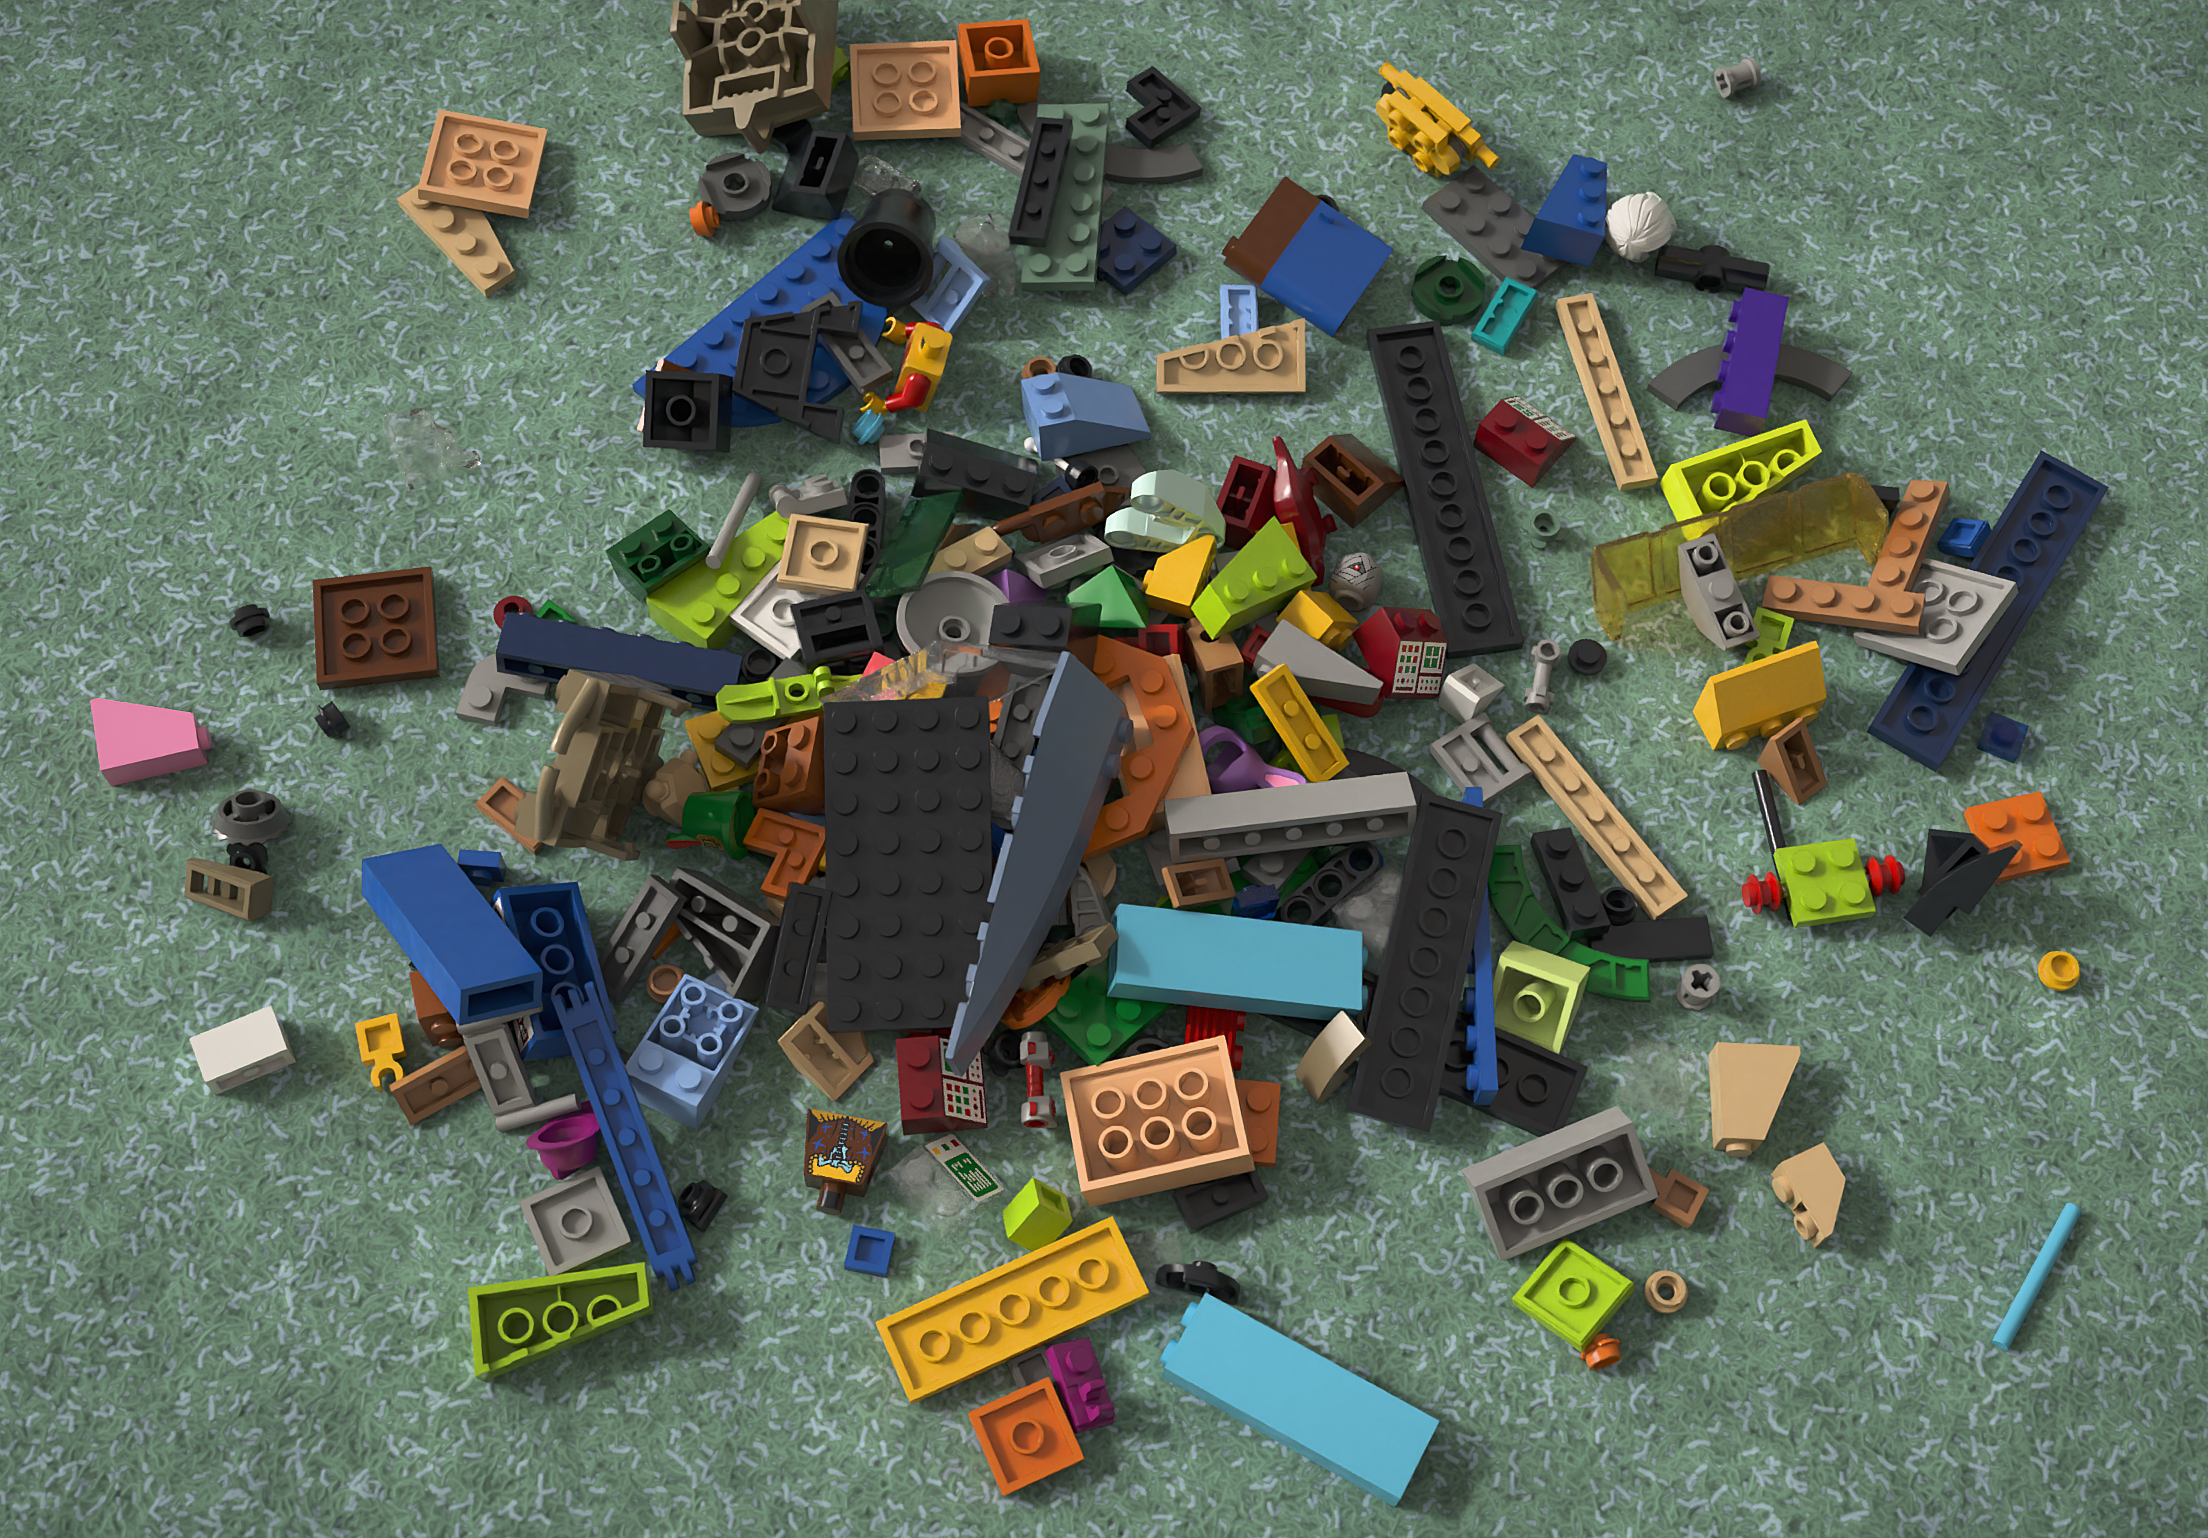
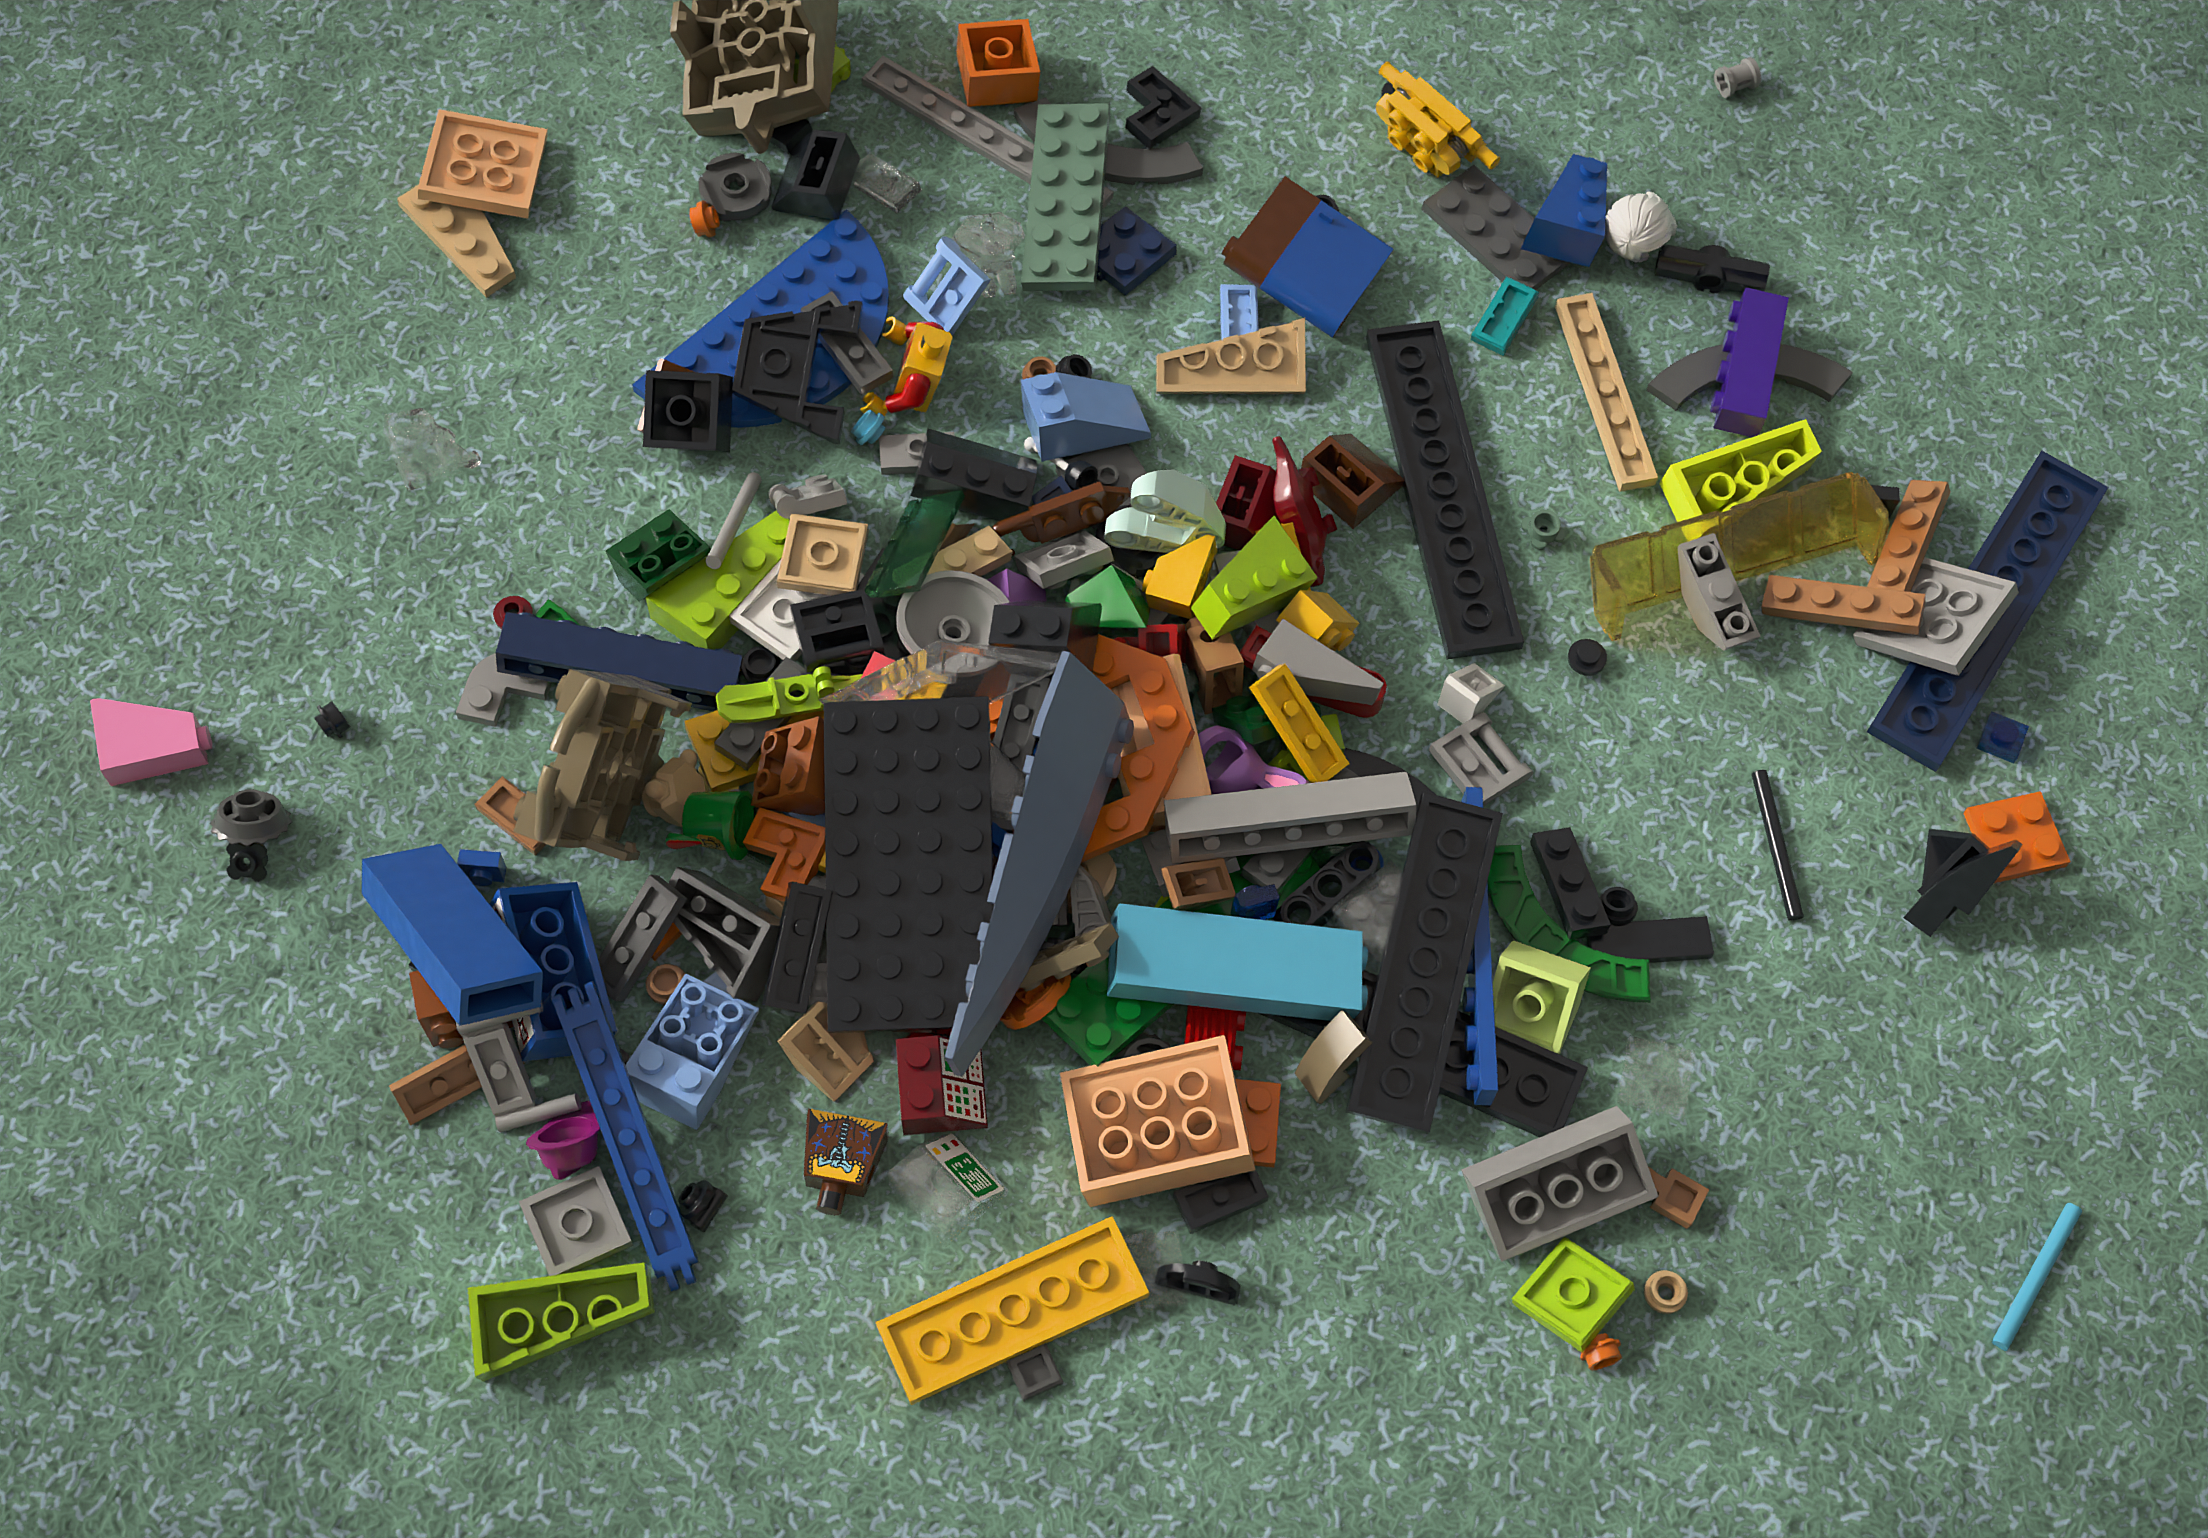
(242, 1050): white panel -> none
(250, 620): black plate -> none
(253, 892): dark tan slope -> none
(375, 628): reddish brown plate -> none
(379, 1045): yellow plate -> none
(869, 510): black beam -> none
(869, 1251): blue tile -> none
(895, 272): black piece -> none
(905, 90): light nougat plate -> none
(1003, 113): clear green plate -> none
(1011, 1045): black plate -> none
(1025, 1436): orange plate -> none
(1036, 1215): lime panel -> none
(1038, 1057): light grey piece -> none
(1040, 182): black plate -> none
(1081, 1385): magenta plate -> none
(1298, 1398): medium azure brick -> none
(1356, 581): light grey head -> none
(1404, 651): dark red slope -> none
(1448, 307): dark green plate -> none
(1522, 439): dark red slope -> none
(1543, 658): light grey bar -> none
(1596, 818): tan plate -> none
(1693, 977): light grey bush -> none
(1746, 1092): tan slope -> none
(1762, 697): yellow slope -> none
(1774, 634): lime plate -> none
(1793, 762): medium nougat slope -> none
(1813, 1190): tan slope -> none
(1824, 883): lime plate -> none
(1964, 537): blue tile -> none
(2058, 970): yellow plate -> none

